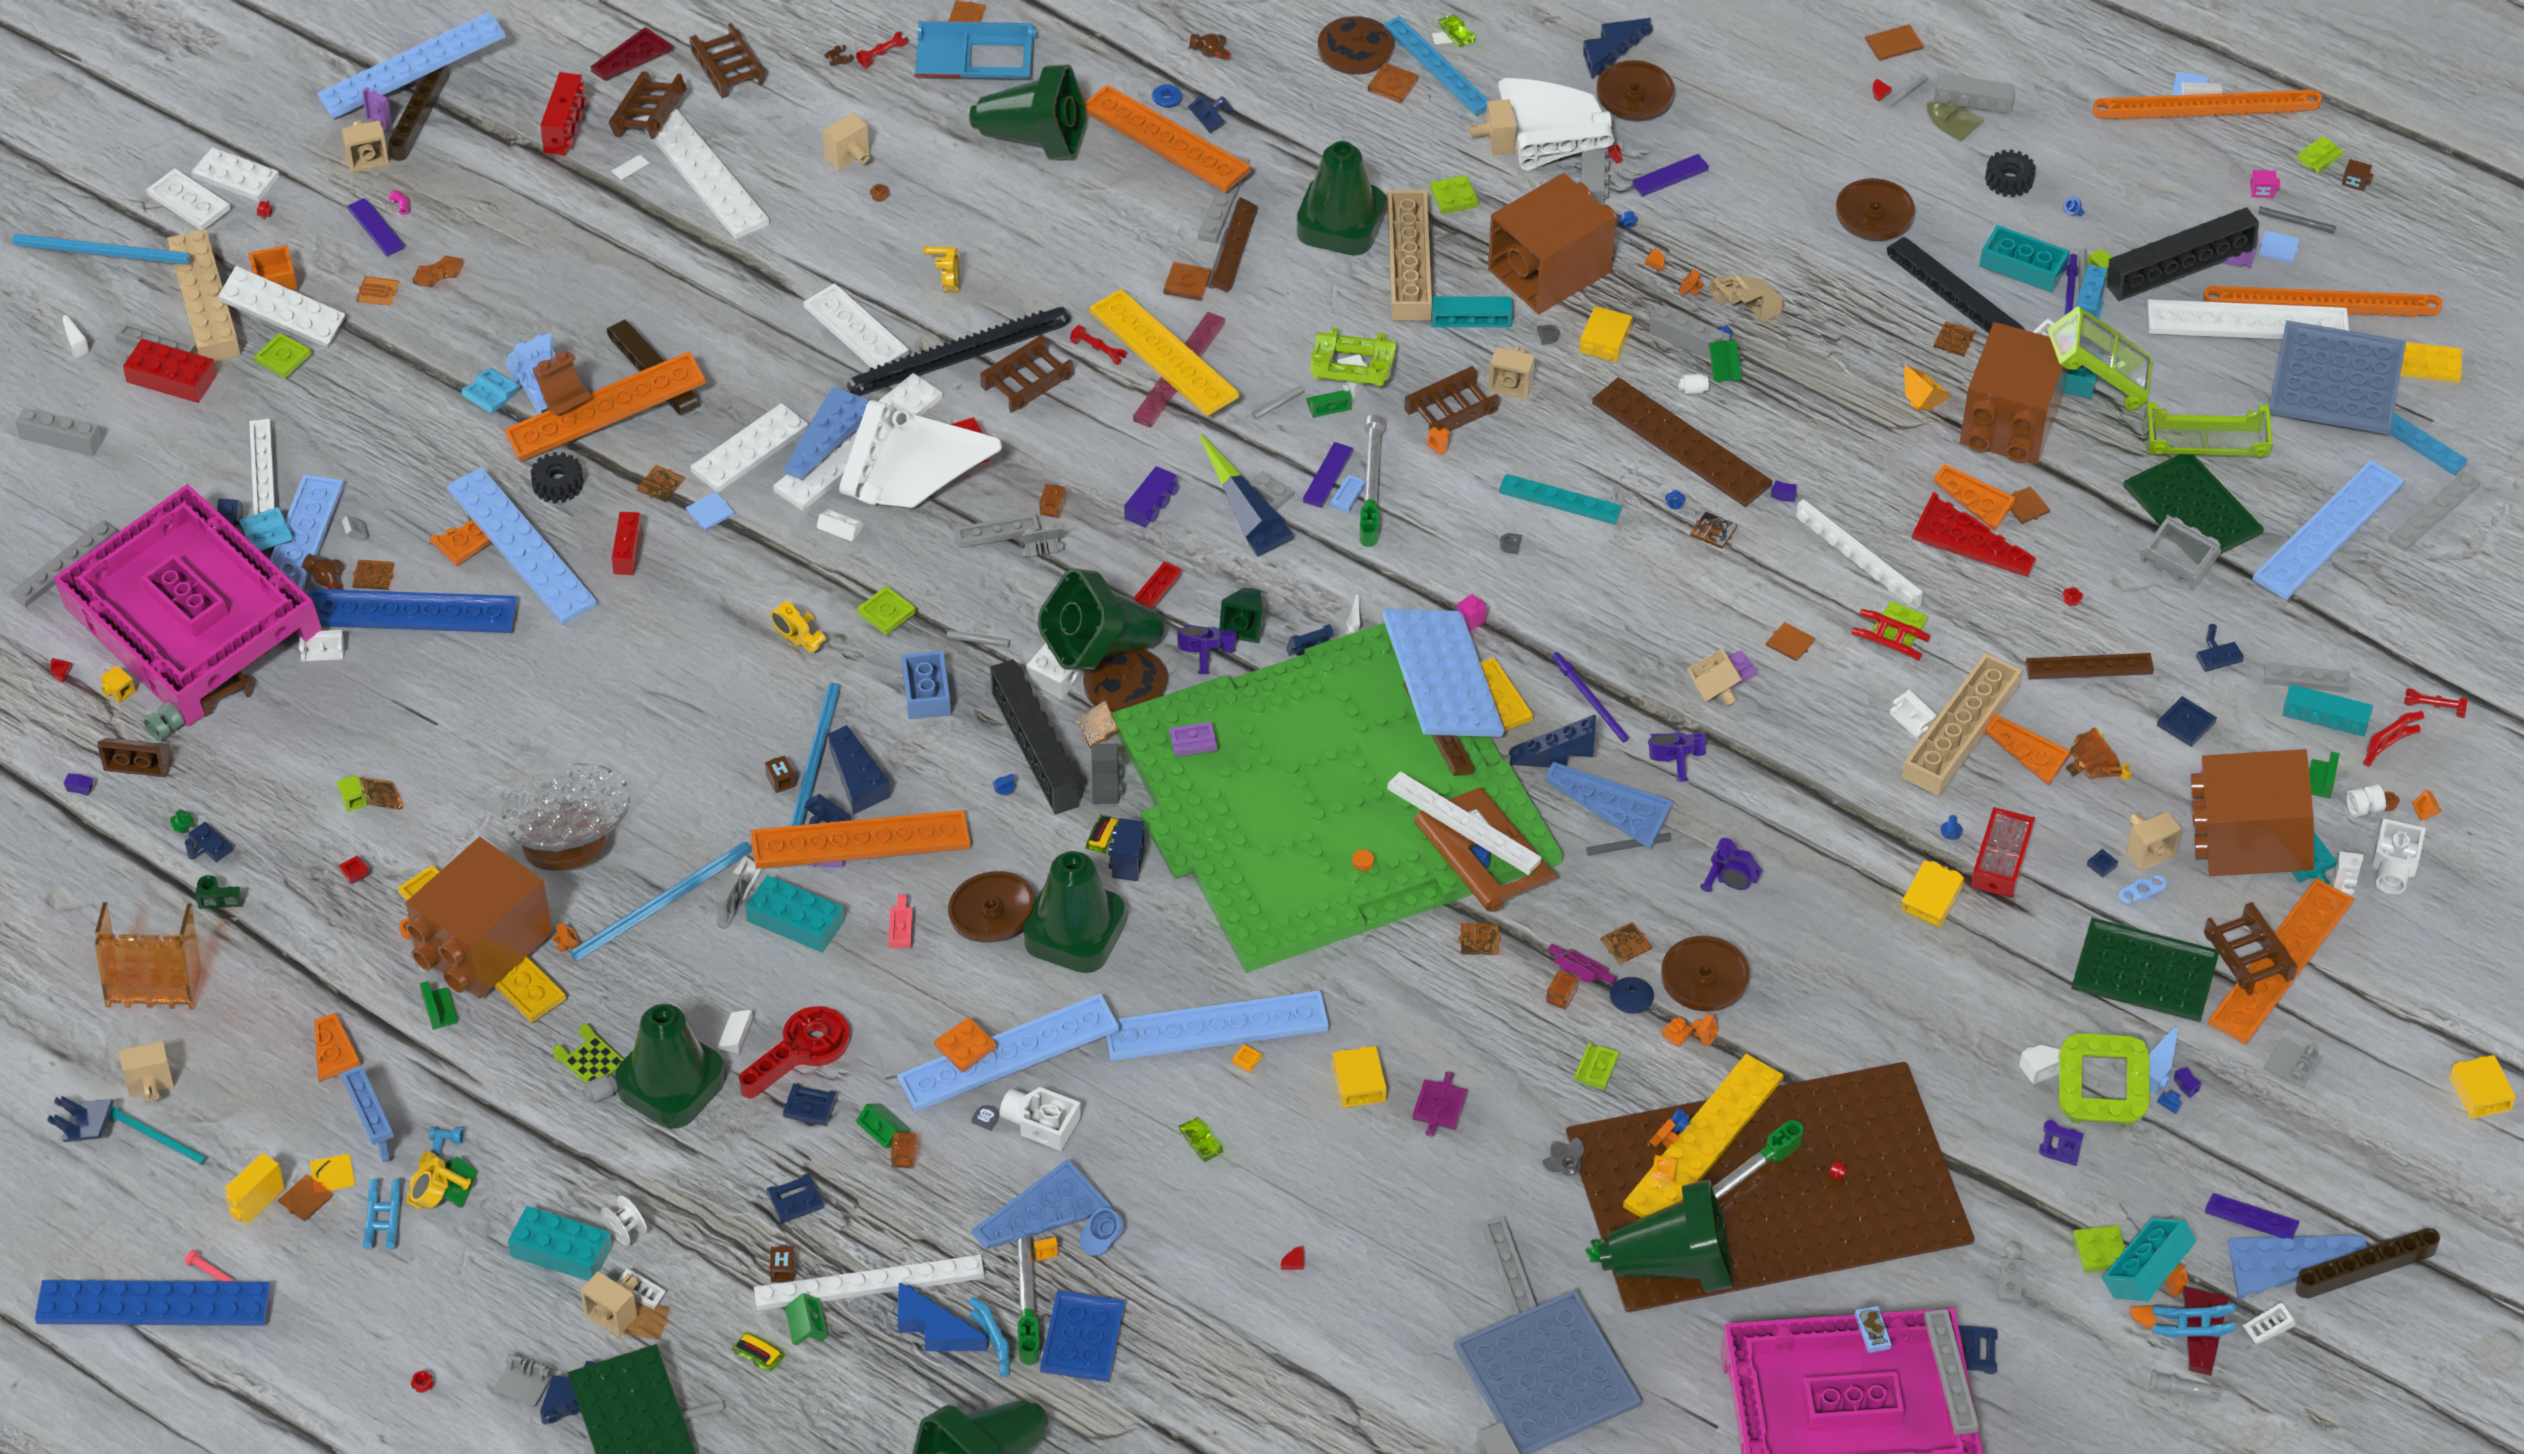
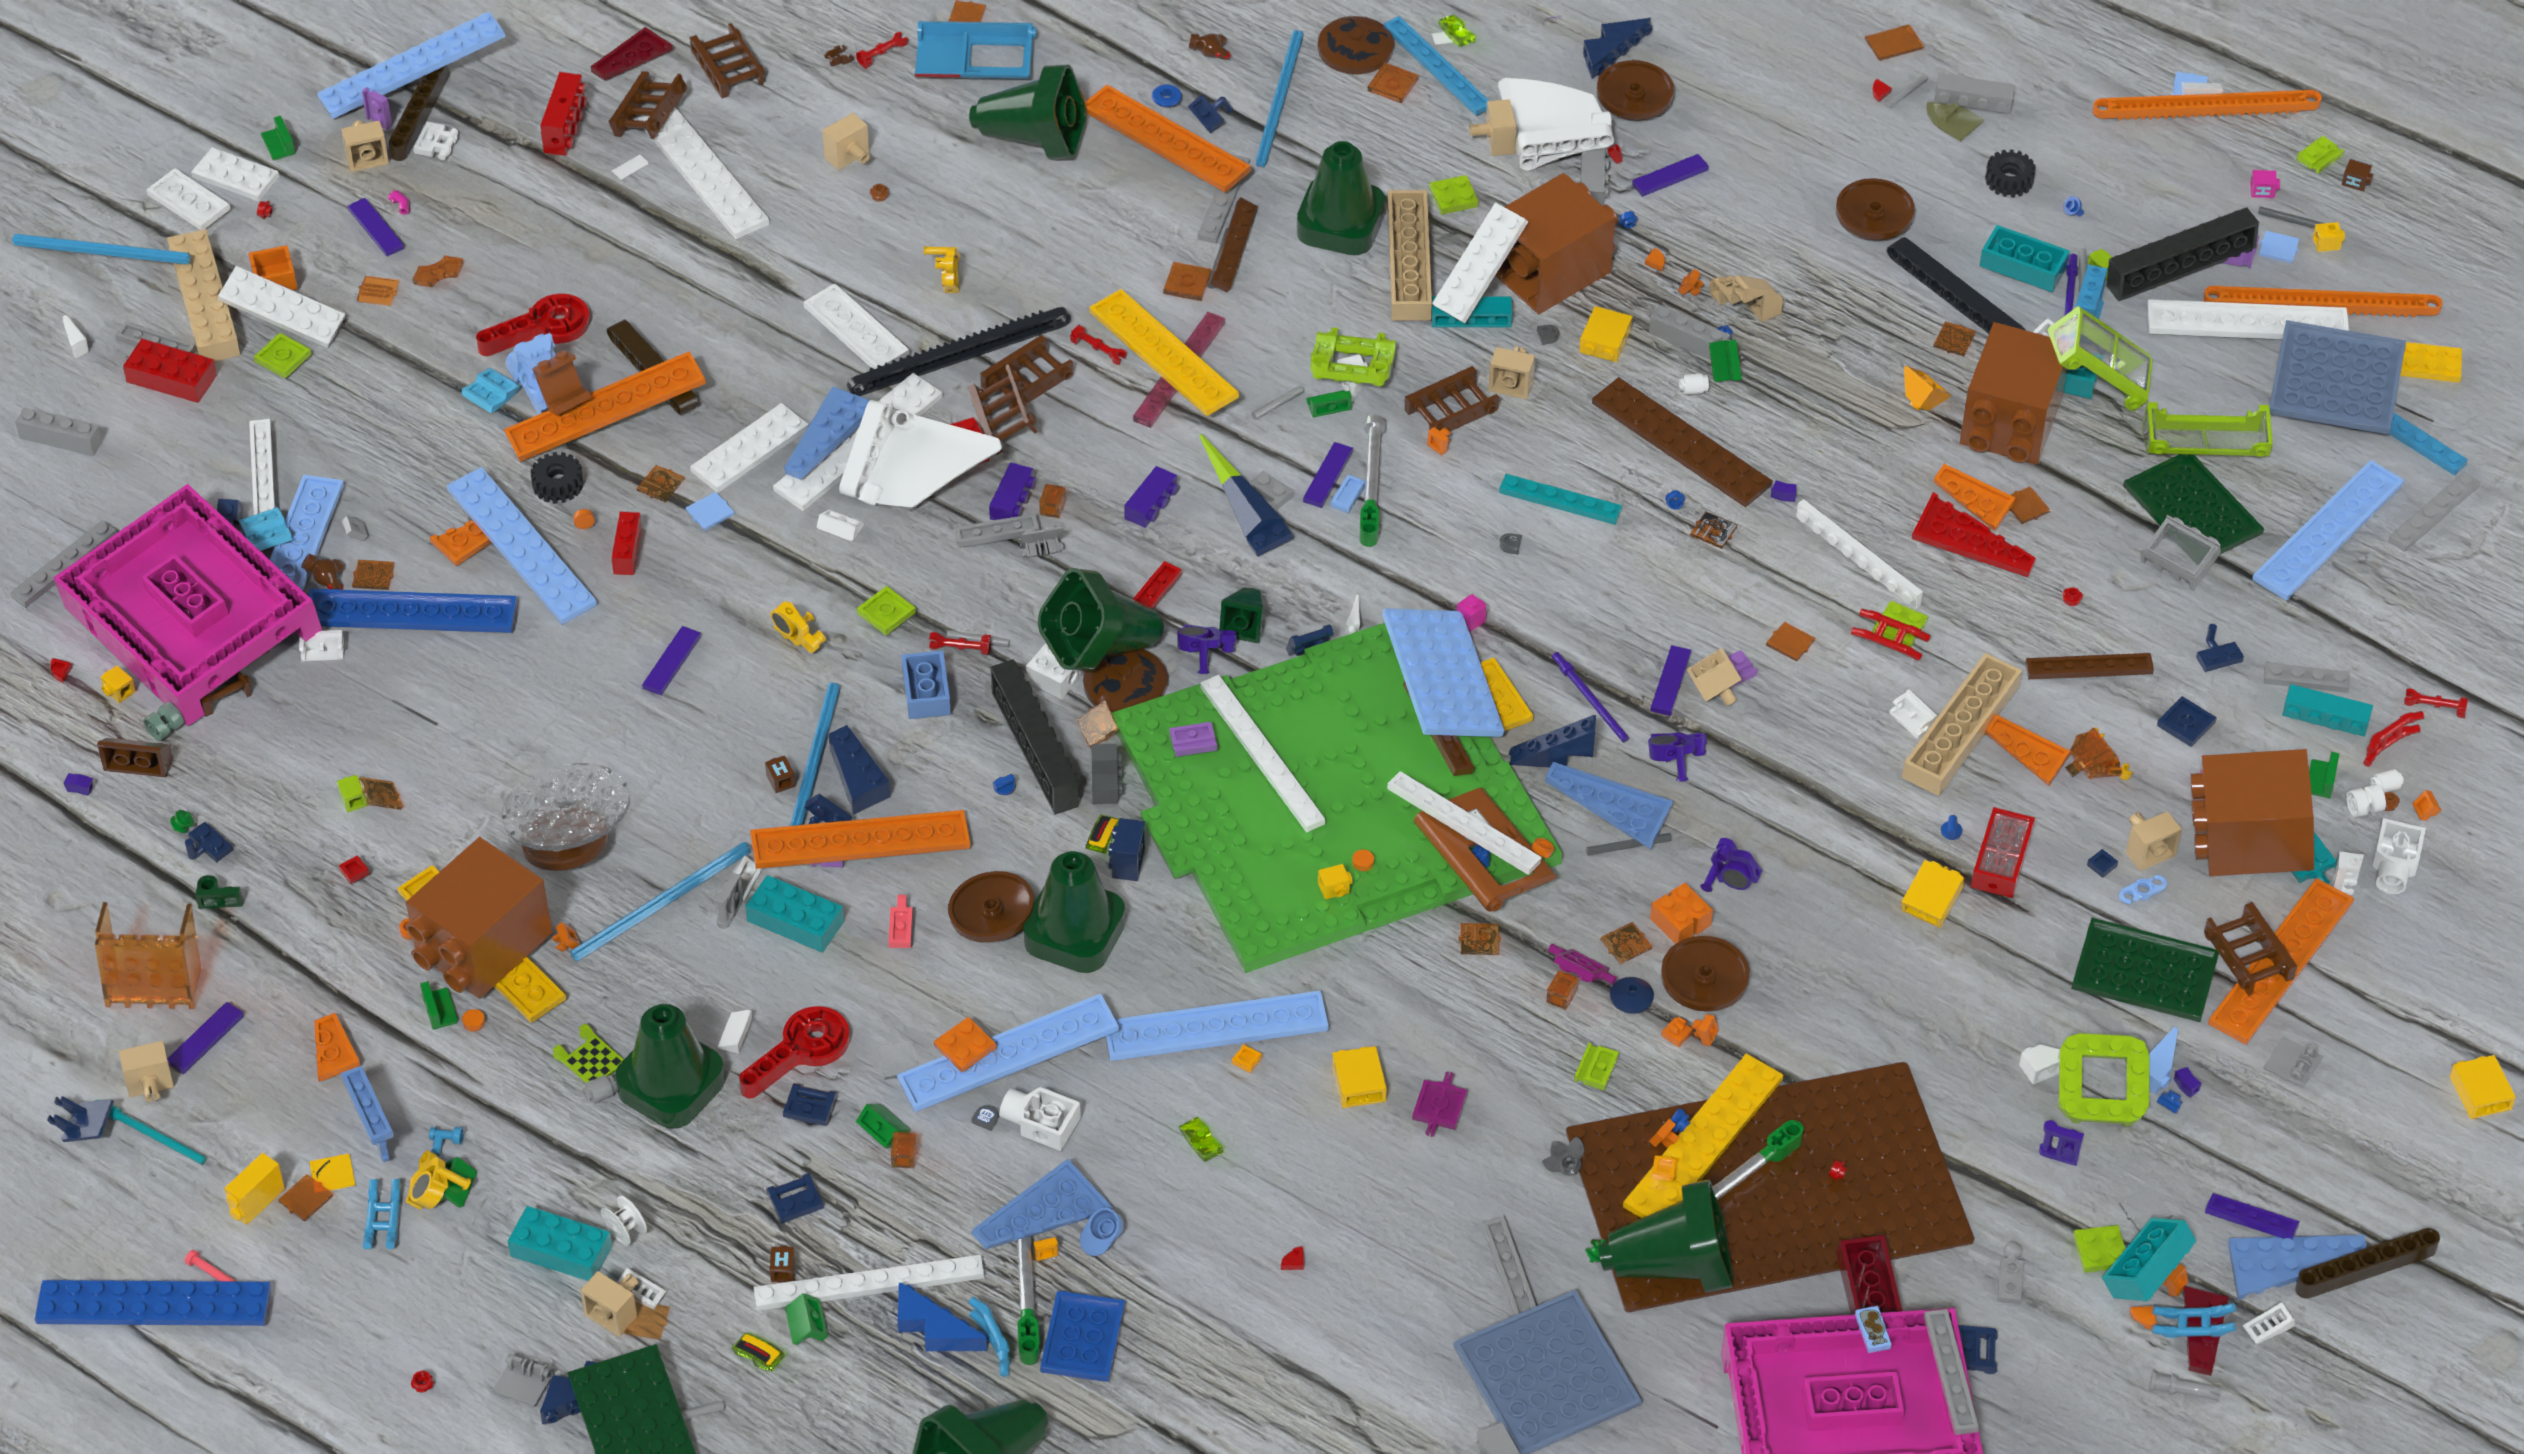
(205, 1037): none -> dark purple tile
(278, 140): none -> green panel
(430, 139): none -> white plate
(473, 1020): none -> orange tile
(527, 326): none -> red beam
(583, 519): none -> orange tile
(671, 660): none -> dark purple tile
(940, 641): none -> red piece
(985, 410): none -> reddish brown fence
(1012, 492): none -> dark purple brick
(1262, 753): none -> white plate
(1279, 98): none -> dark azure axle
(1334, 881): none -> yellow brick
(1480, 262): none -> white plate
(1543, 847): none -> orange tile
(1670, 680): none -> dark purple tile
(1677, 913): none -> orange piece
(1868, 1274): none -> dark red brick
(2328, 236): none -> yellow brick
(2388, 780): none -> white brick

